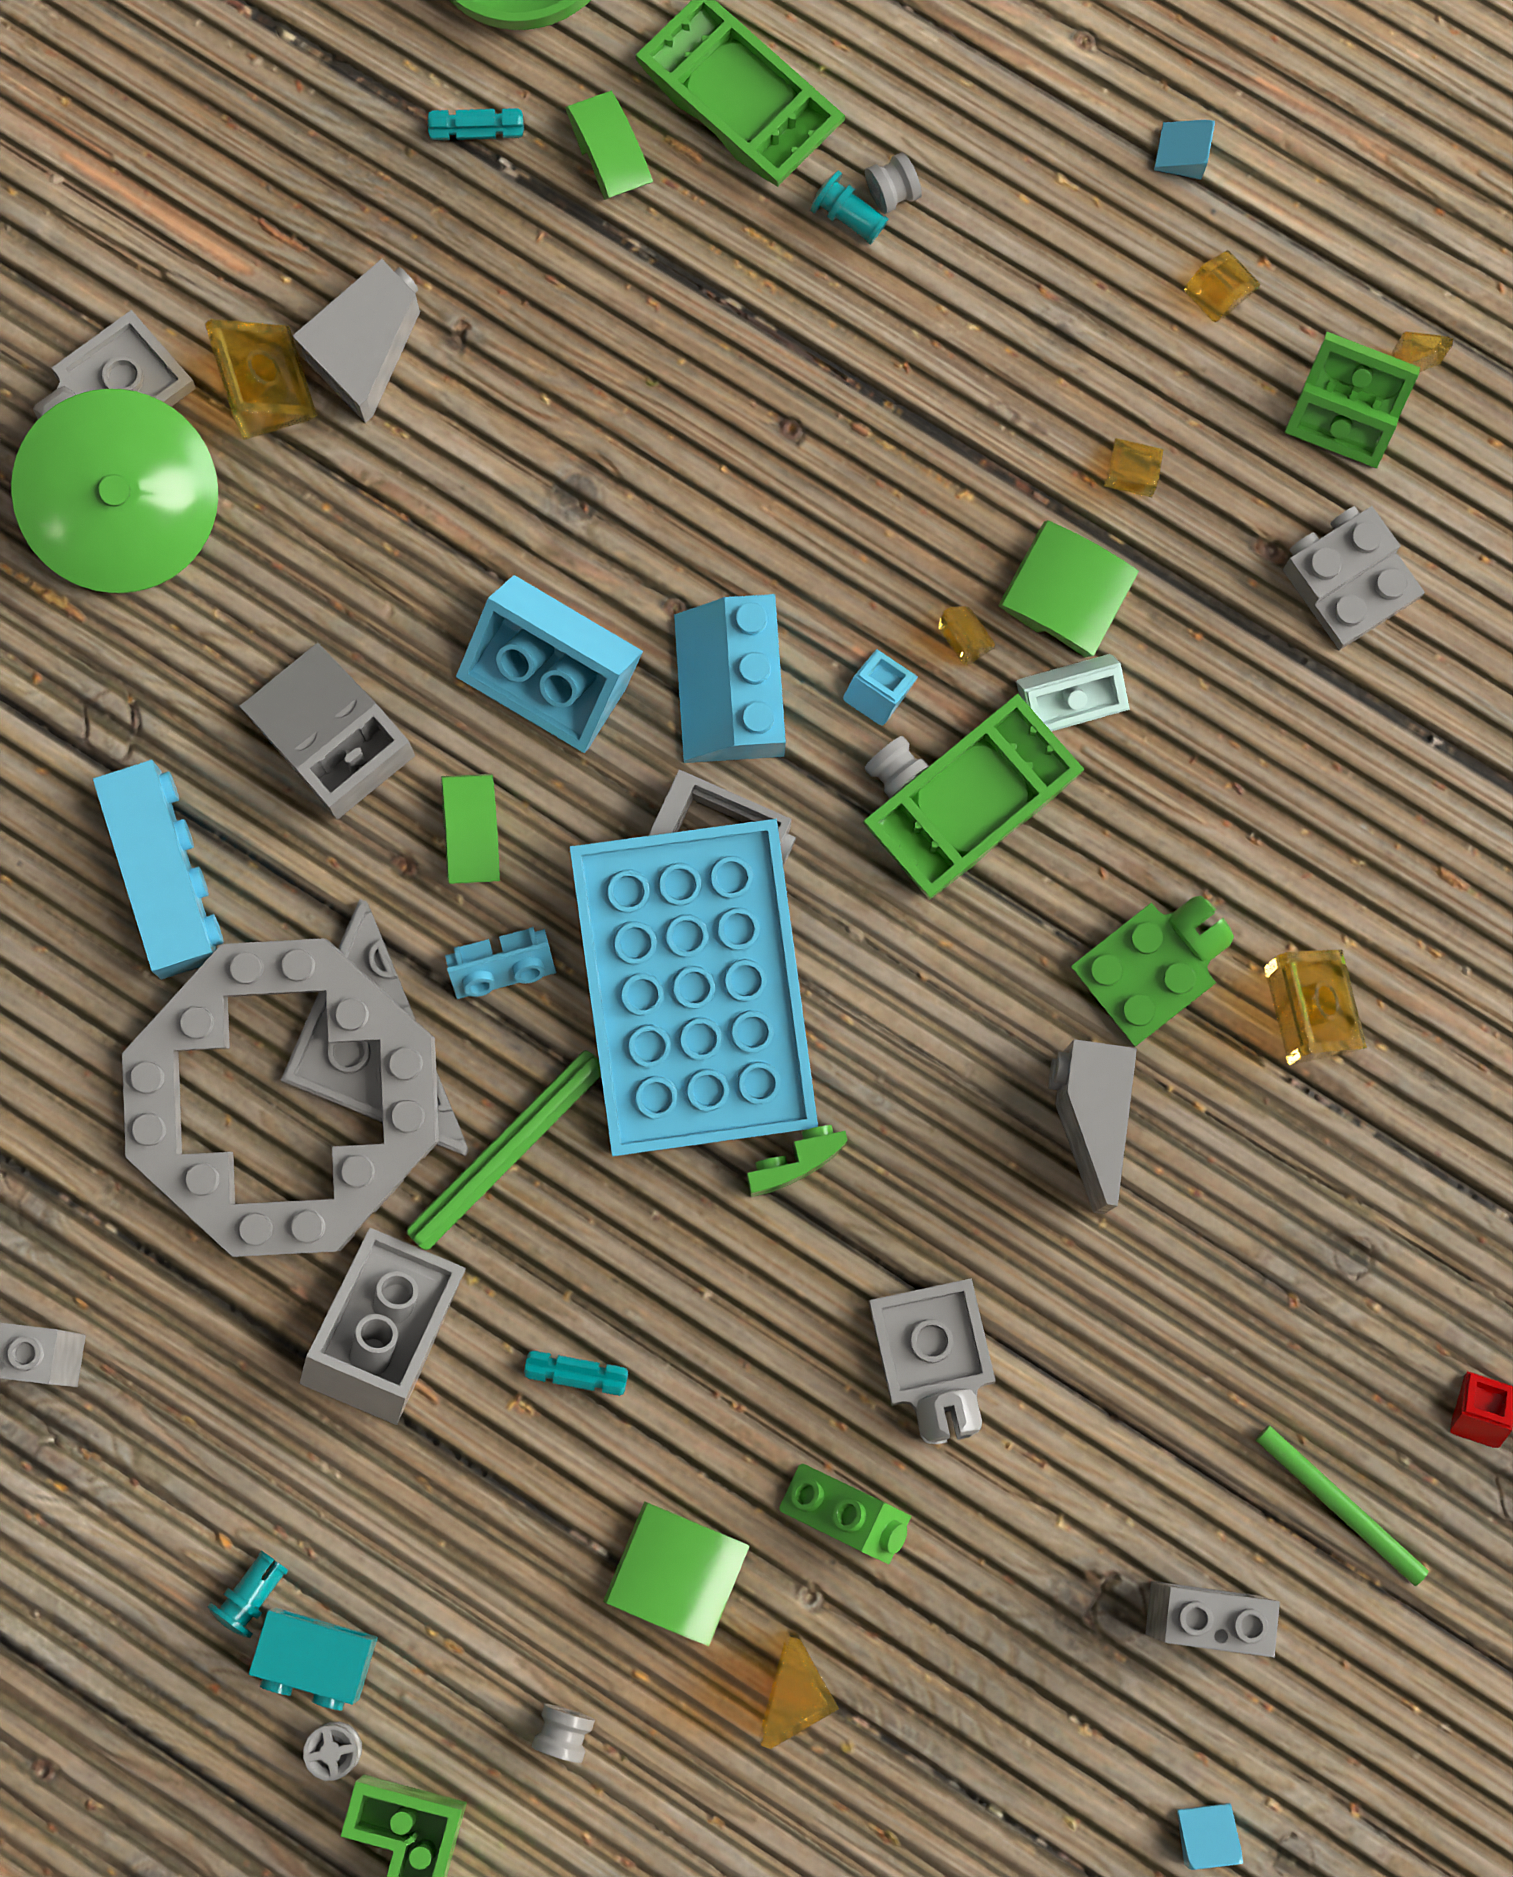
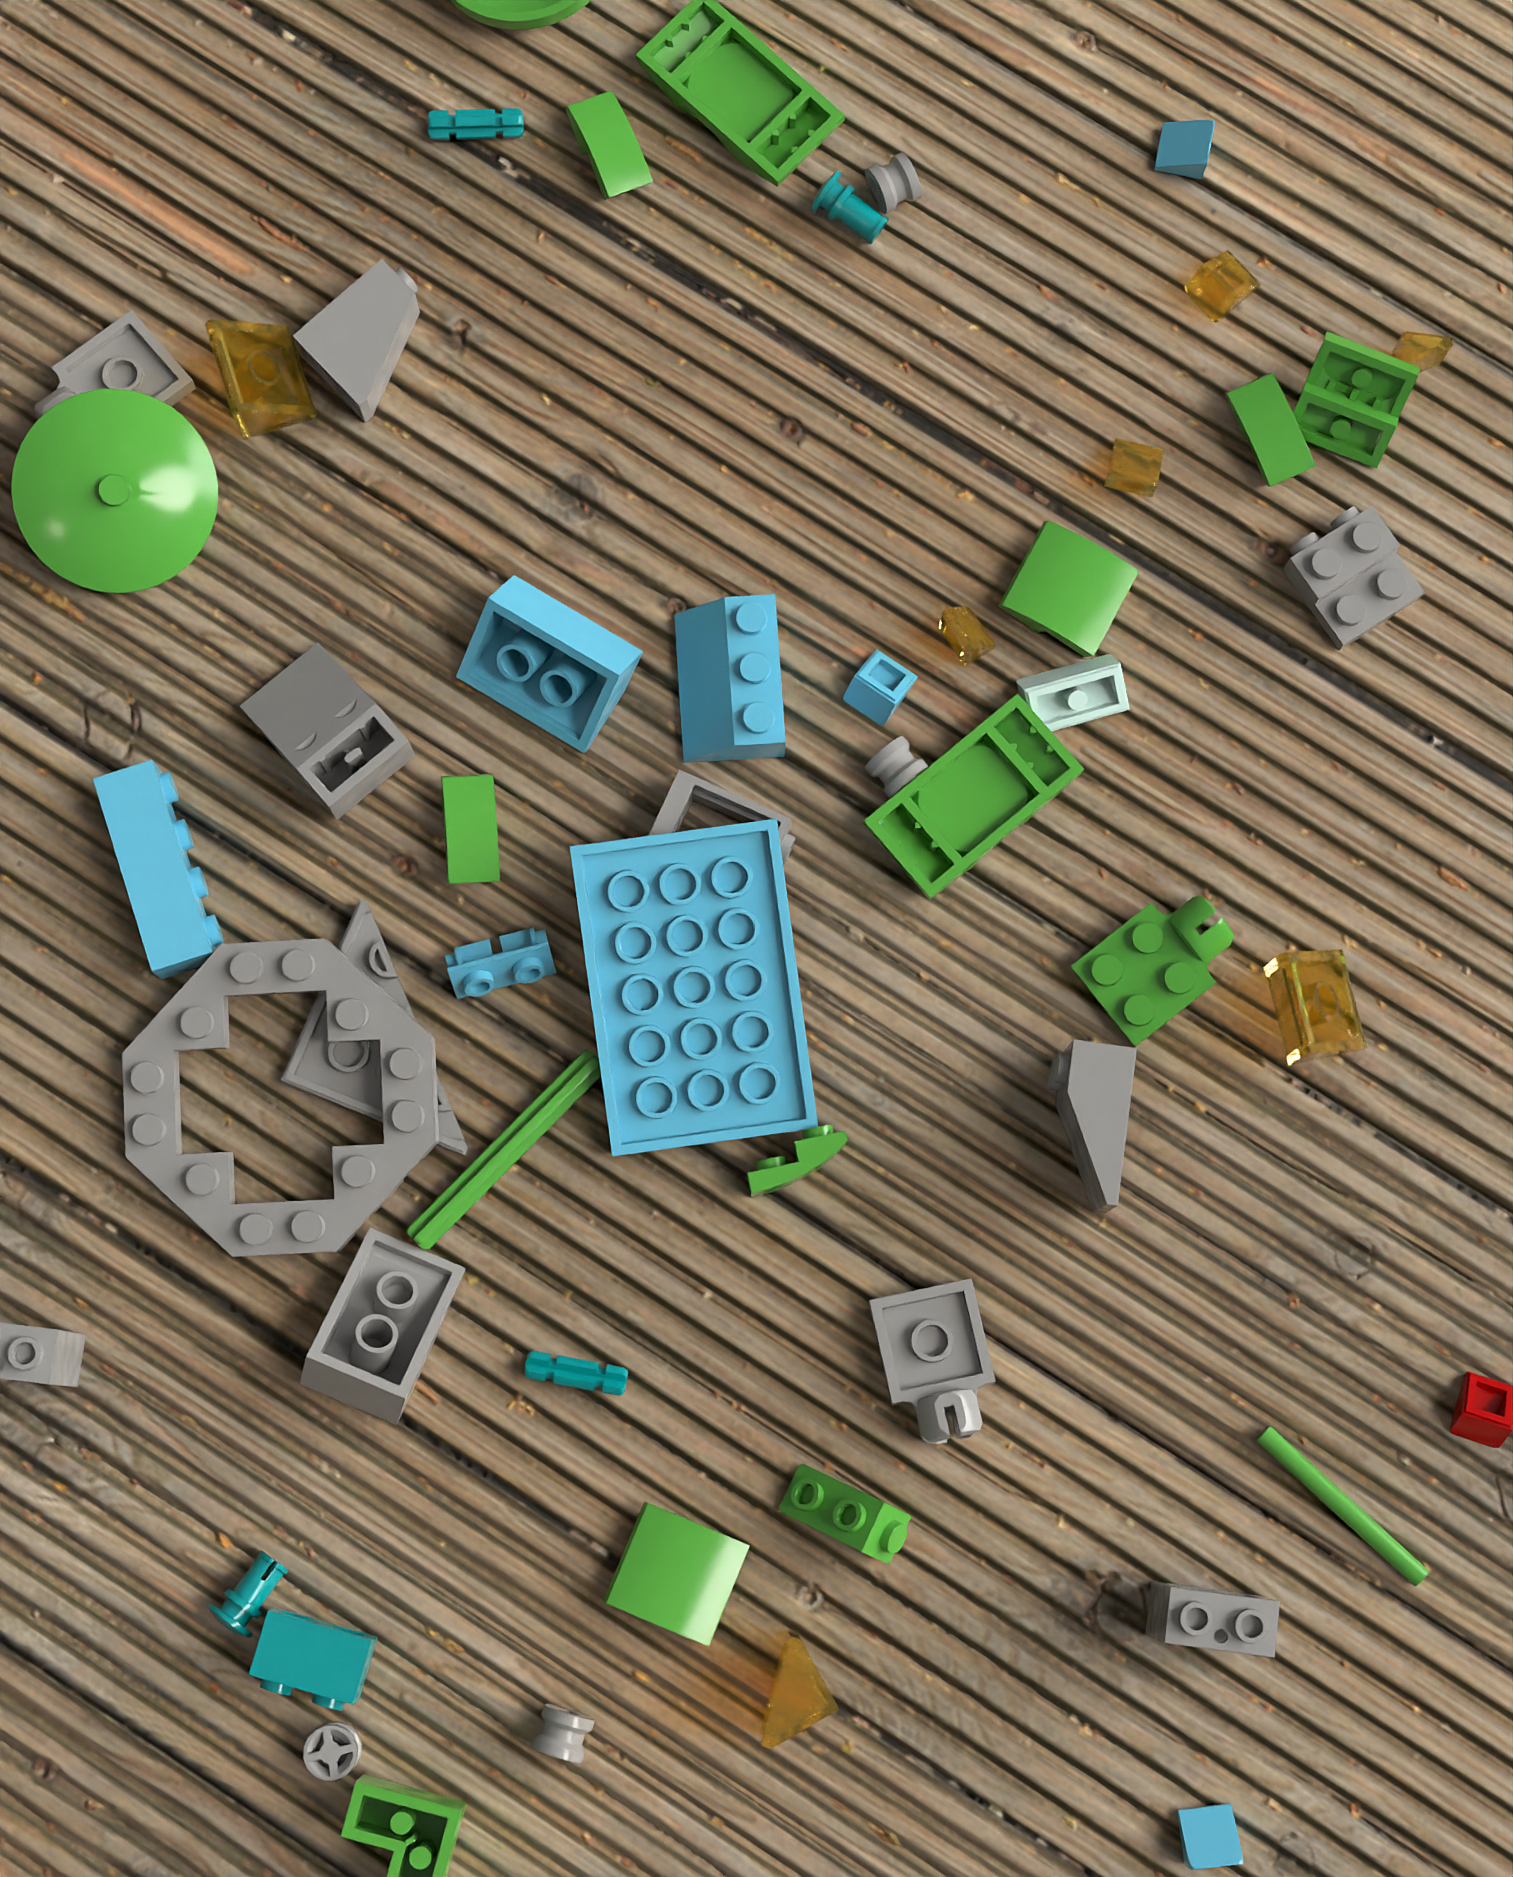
(1270, 429): none -> bright green slope

